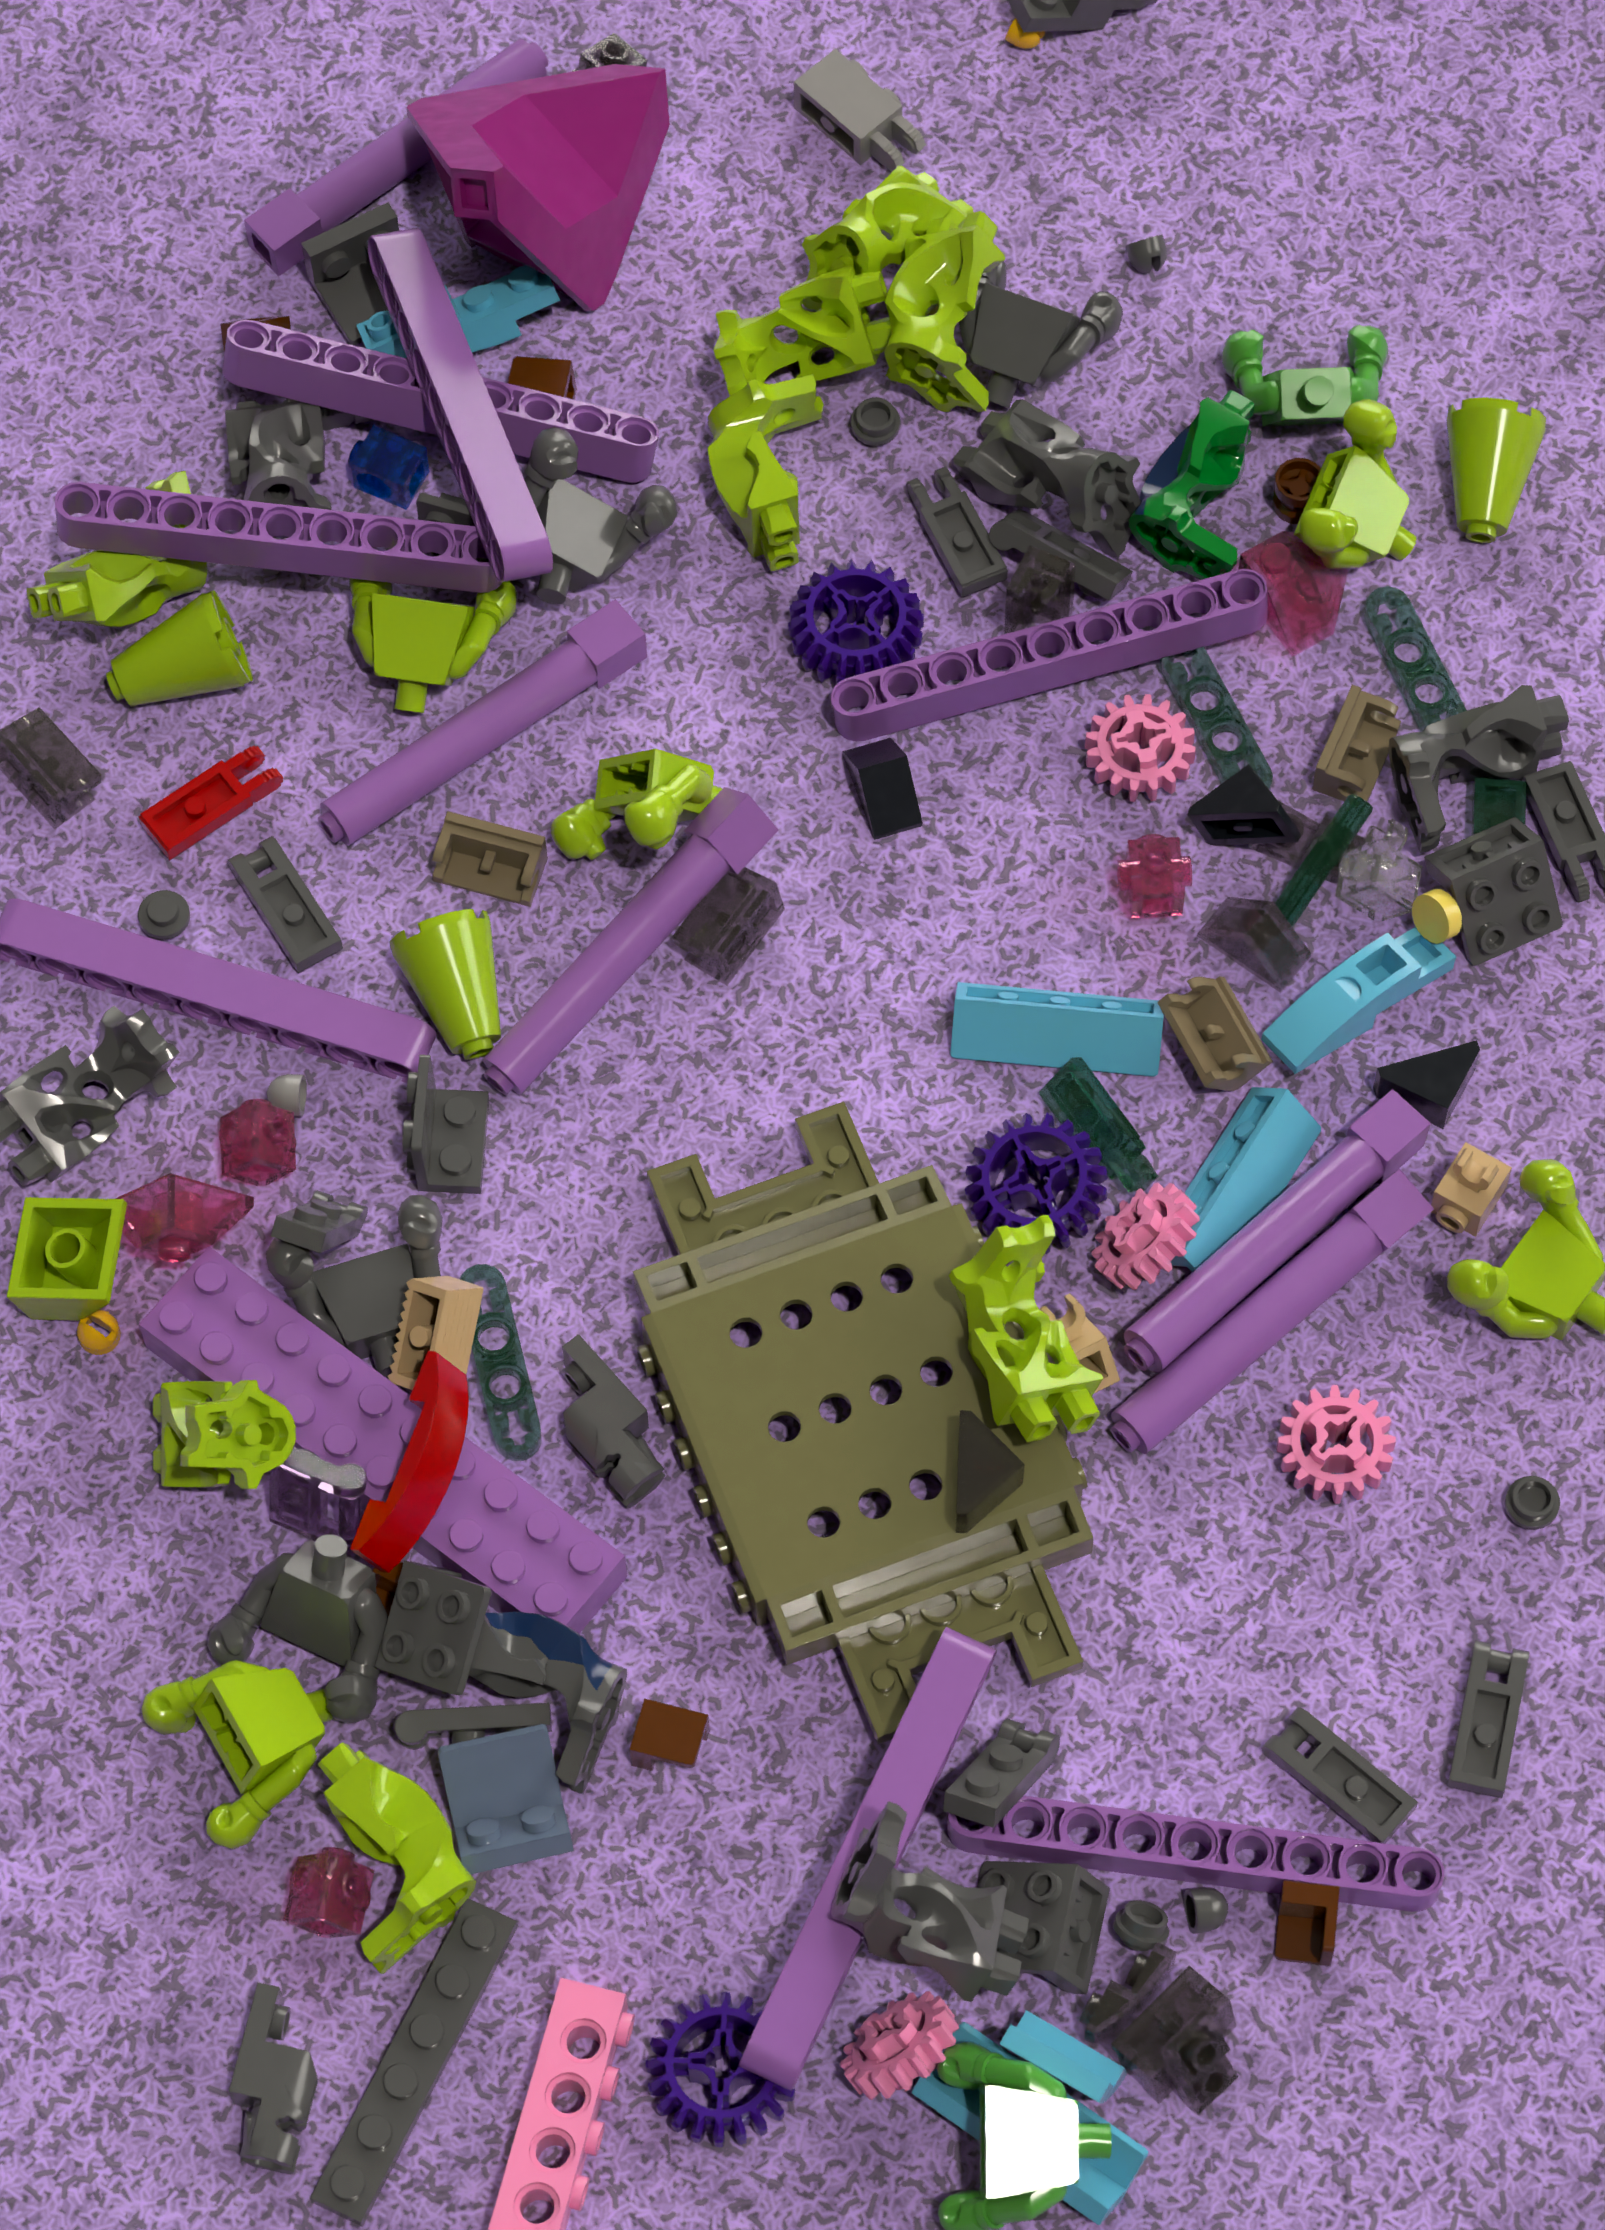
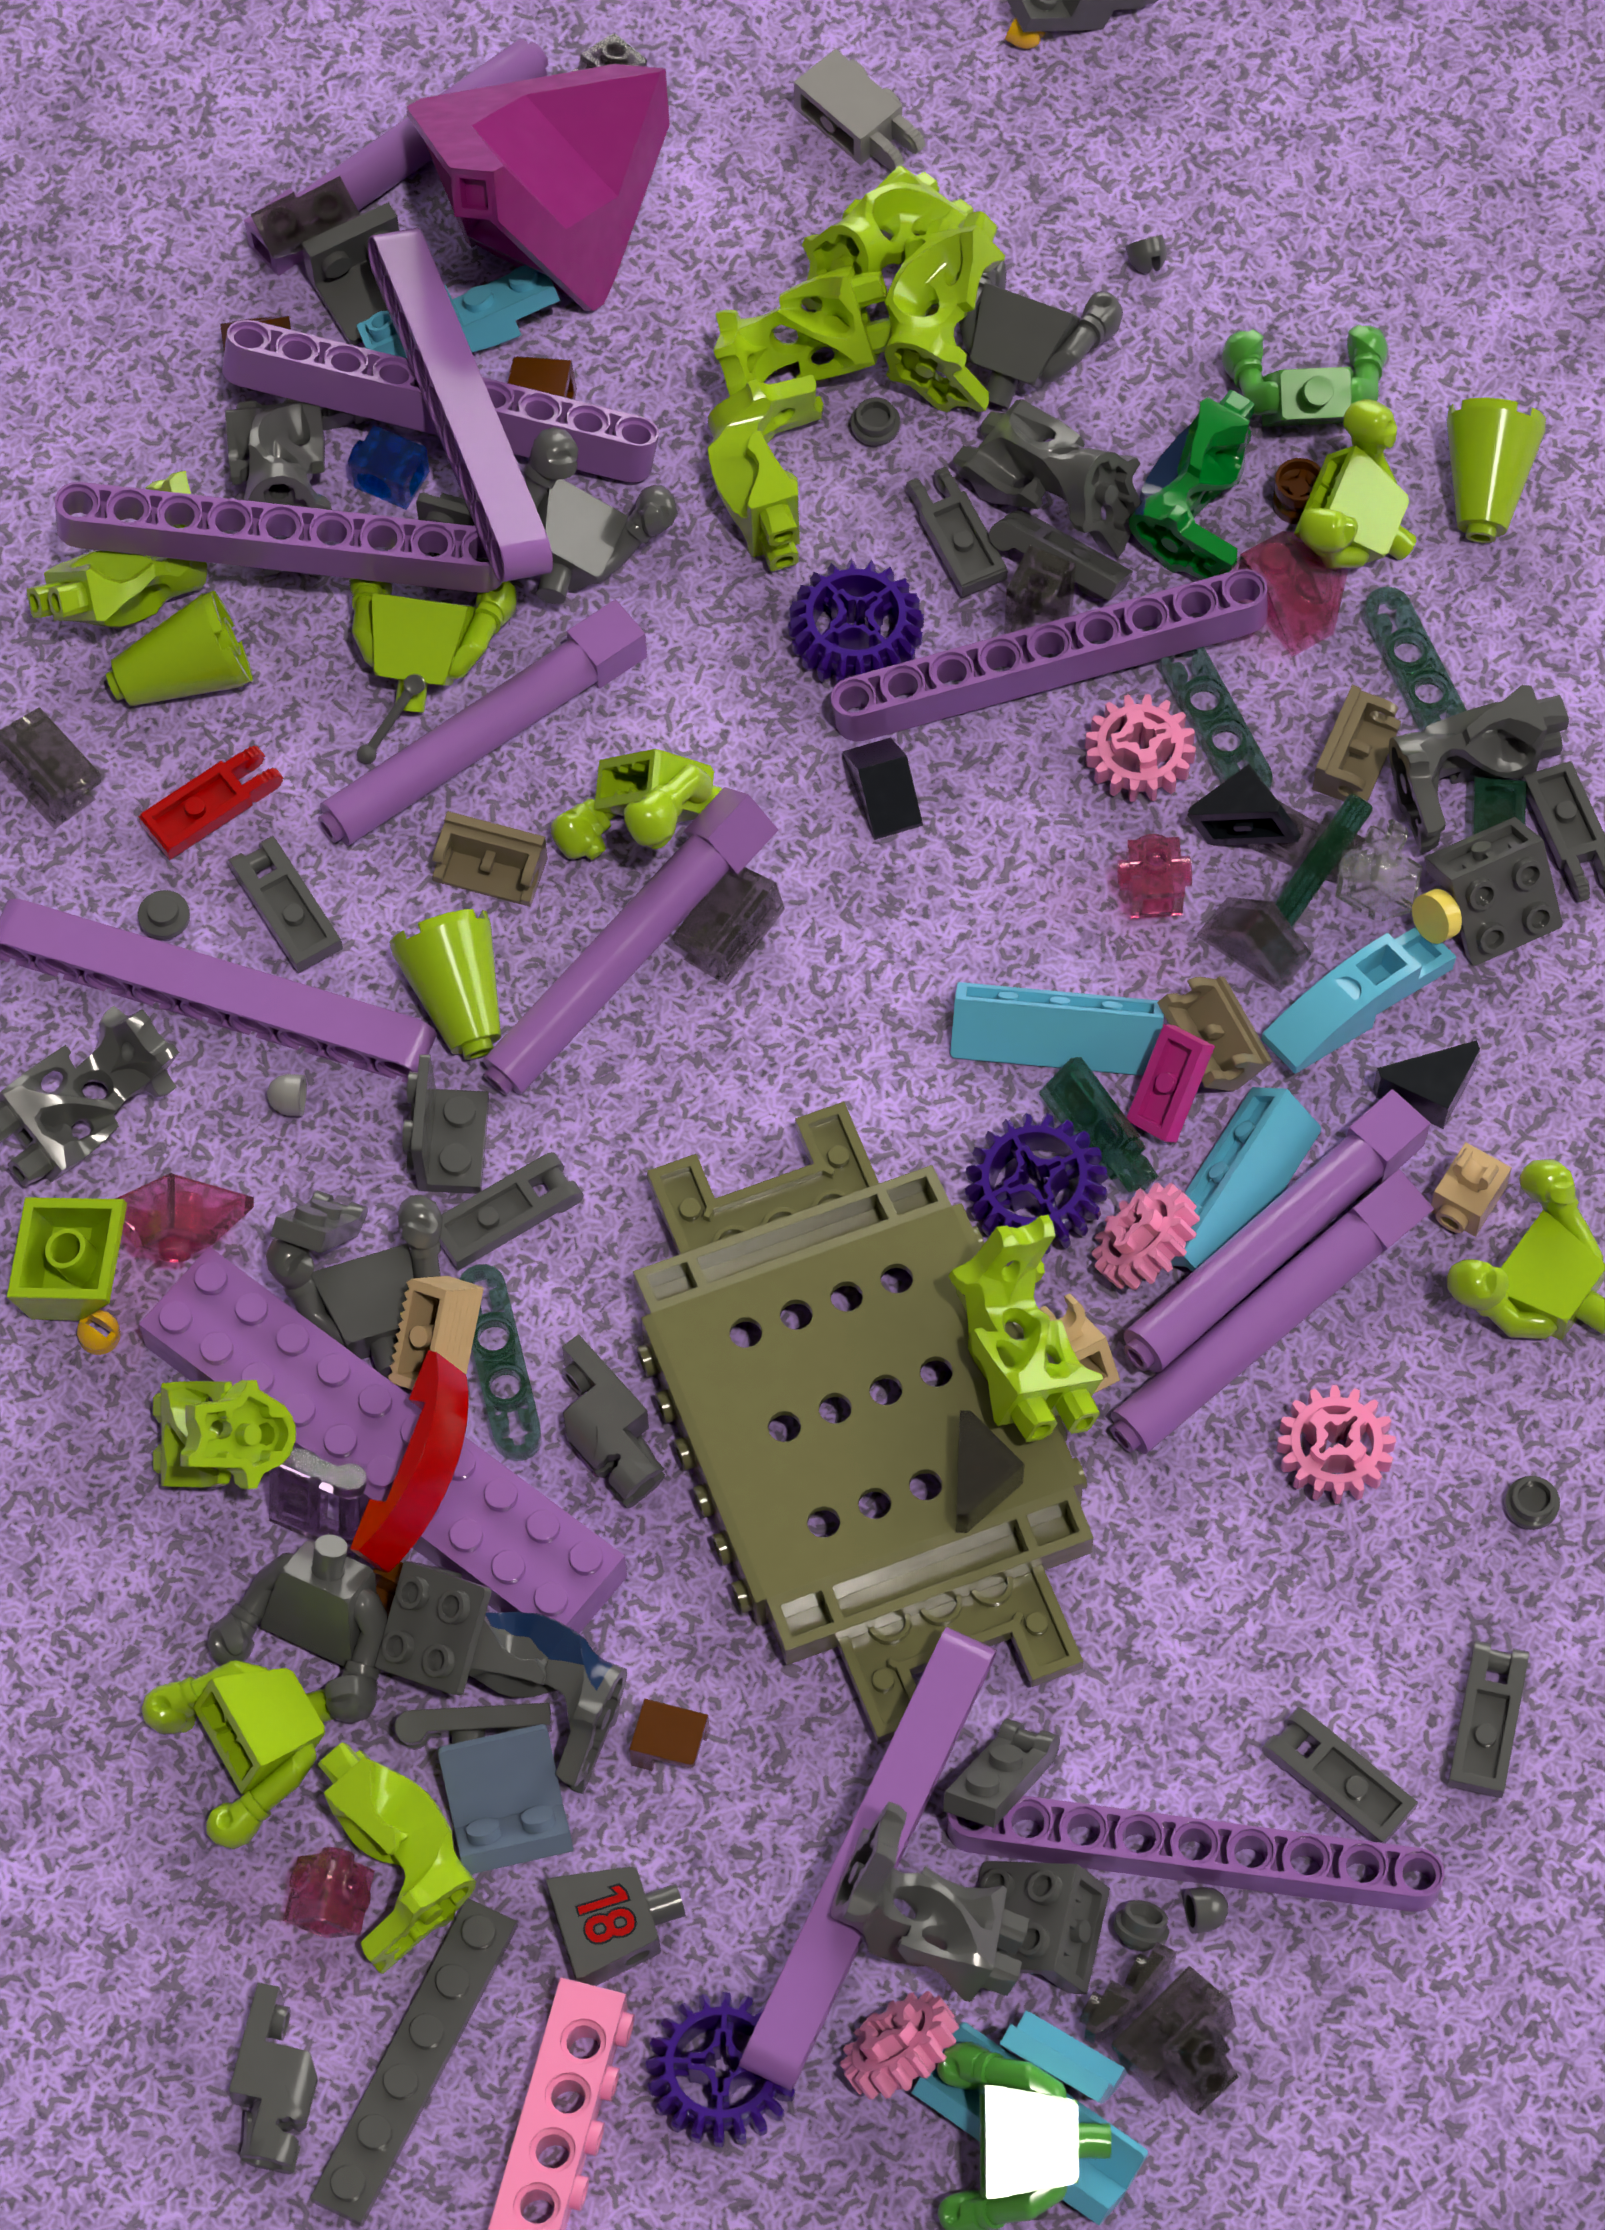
(257, 1143): clear pink brick -> none
(300, 218): none -> clear smoke slope
(413, 685): none -> dark grey hinge
(506, 1210): none -> dark grey plate
(610, 1920): none -> dark grey torso
(1170, 1083): none -> dark pink plate
(1307, 1923): reddish brown panel -> none

